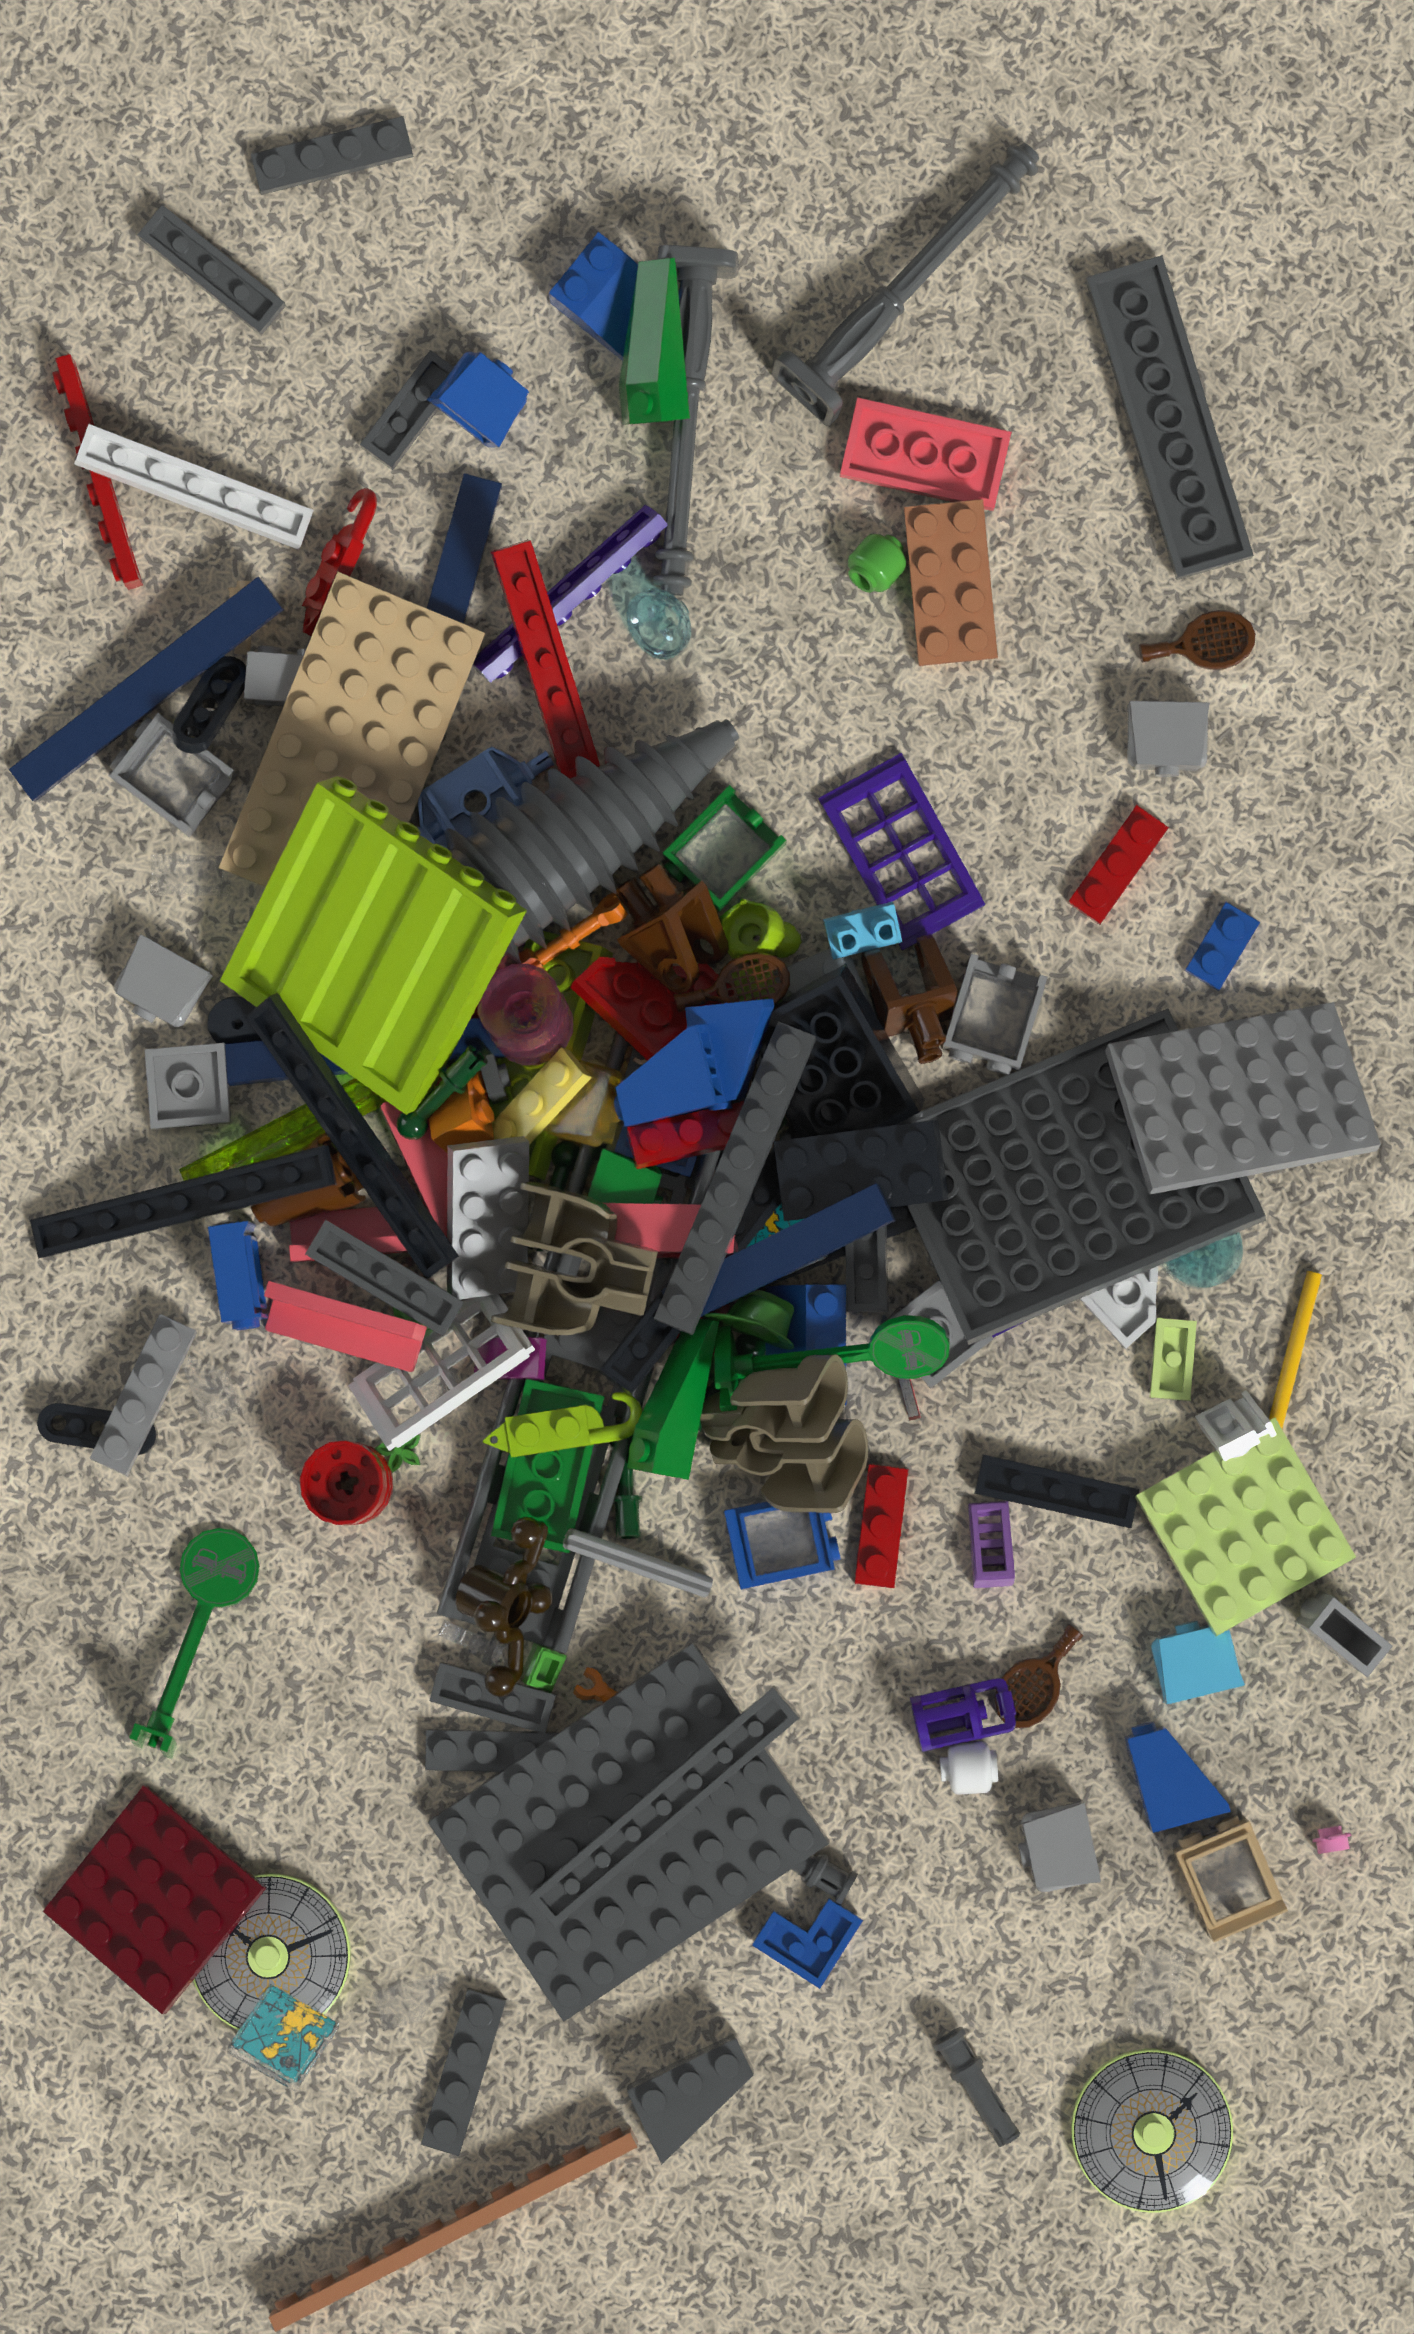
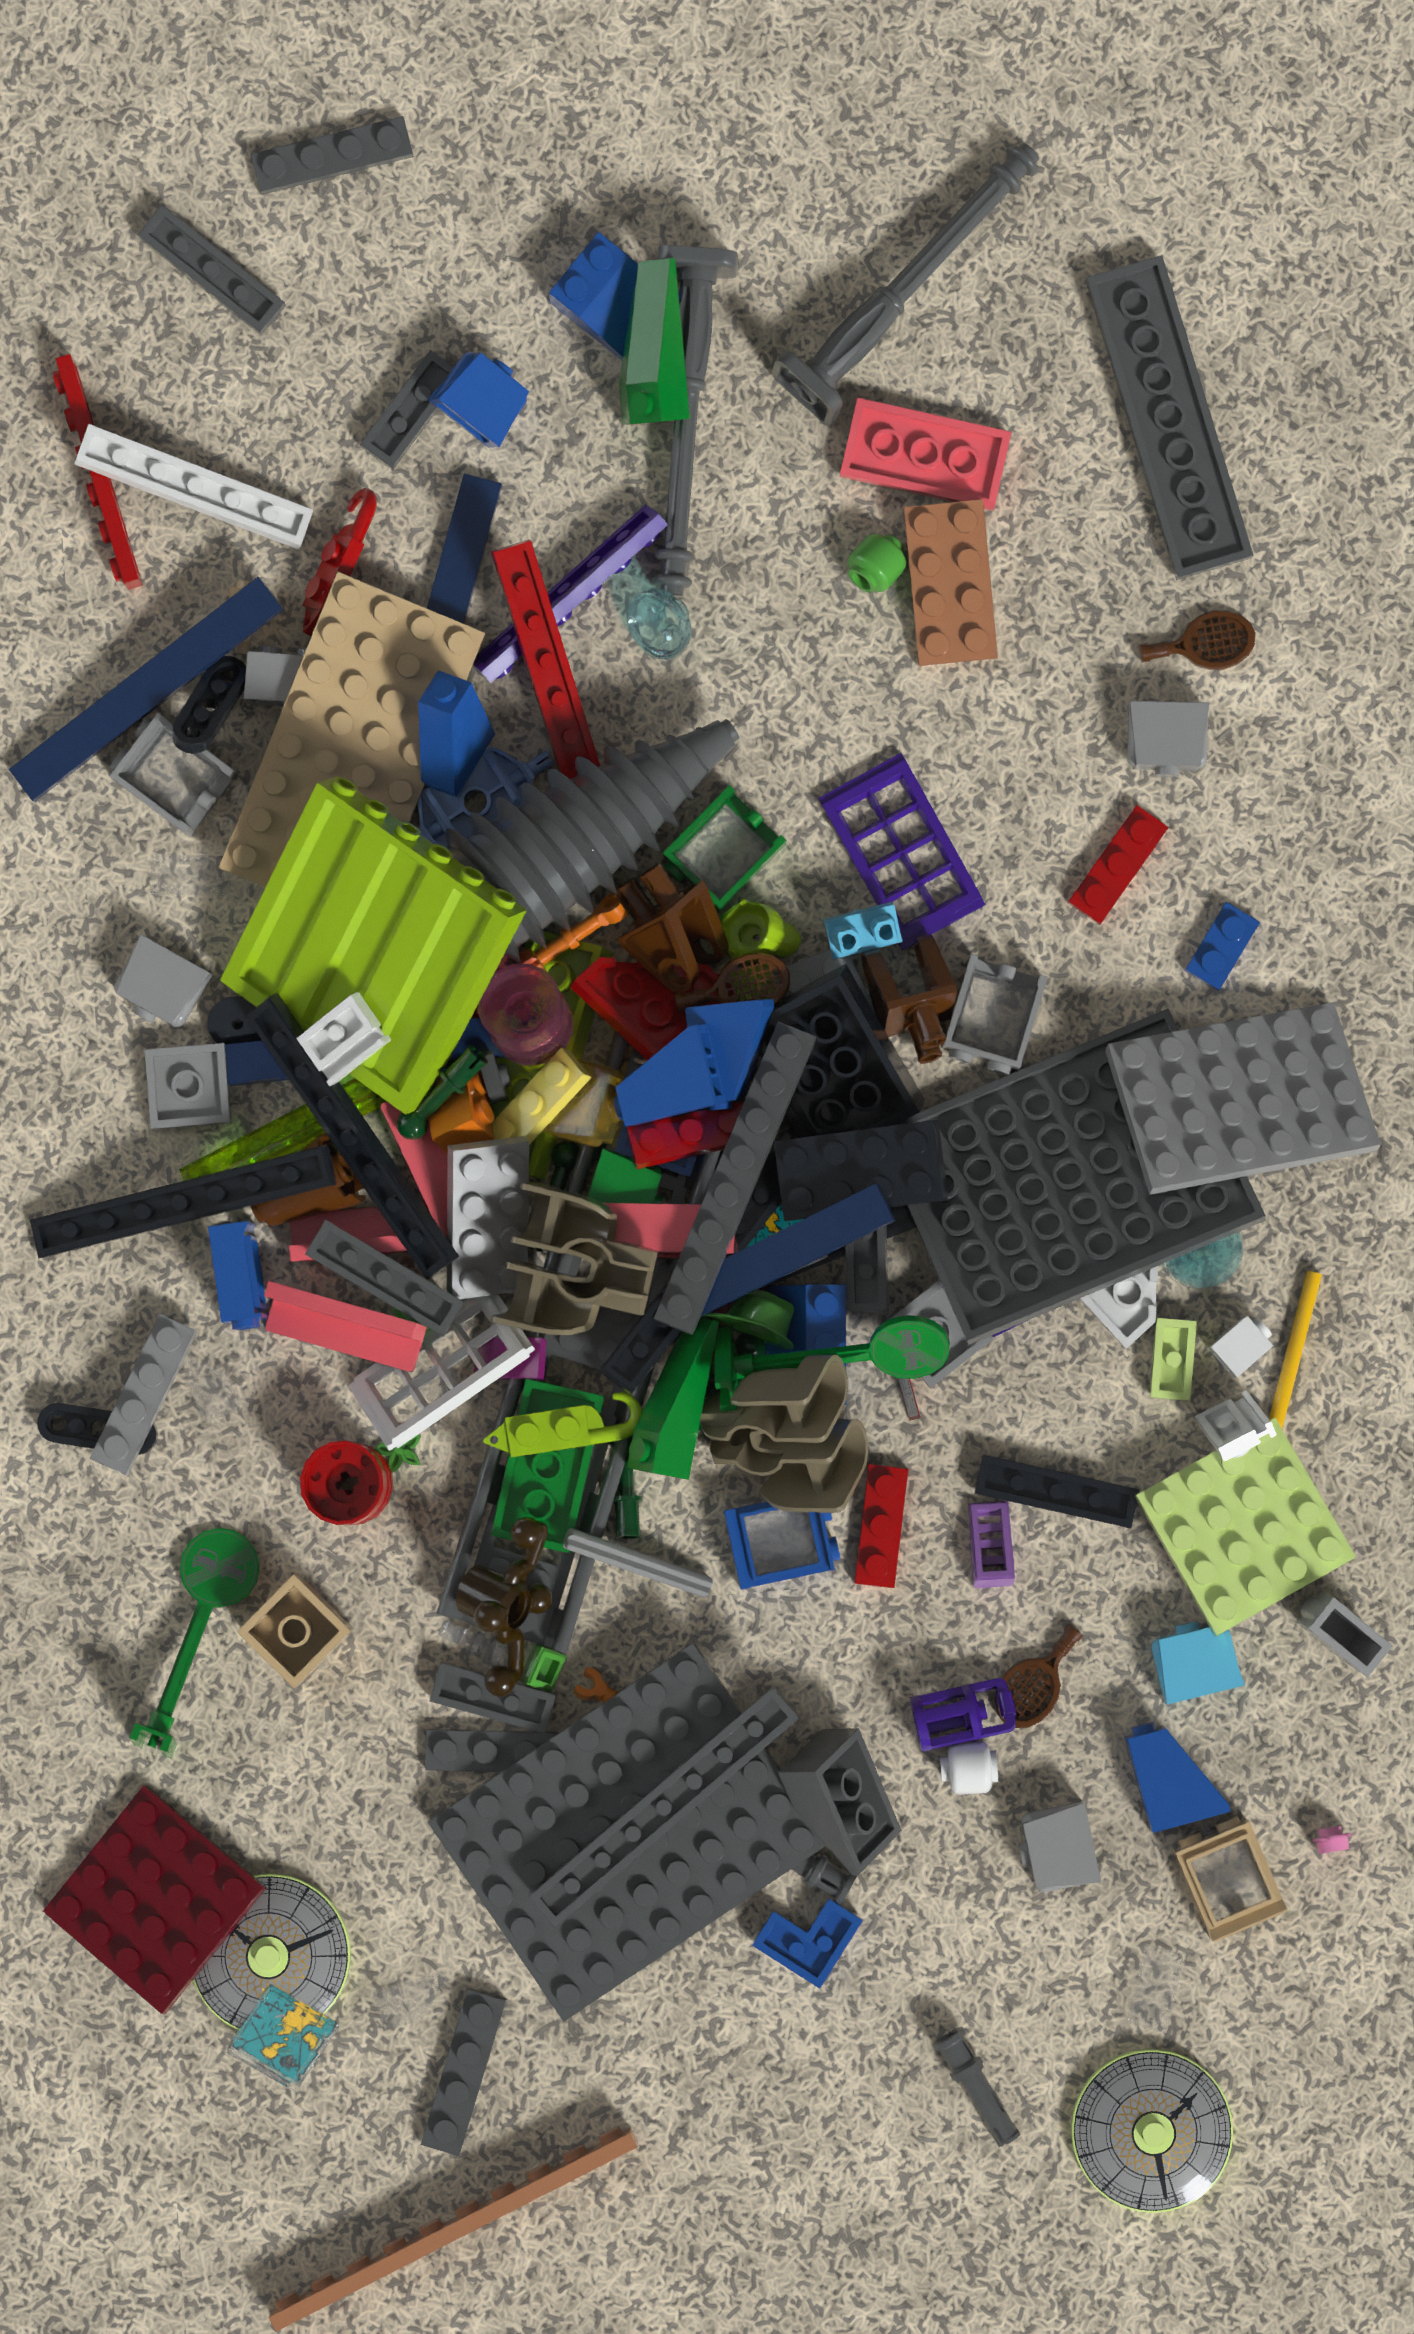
(295, 1630): none -> tan brick
(343, 1038): none -> white plate
(451, 732): none -> blue slope
(688, 2092): dark grey wedge -> none
(841, 1796): none -> dark grey slope
(1241, 1345): none -> white brick

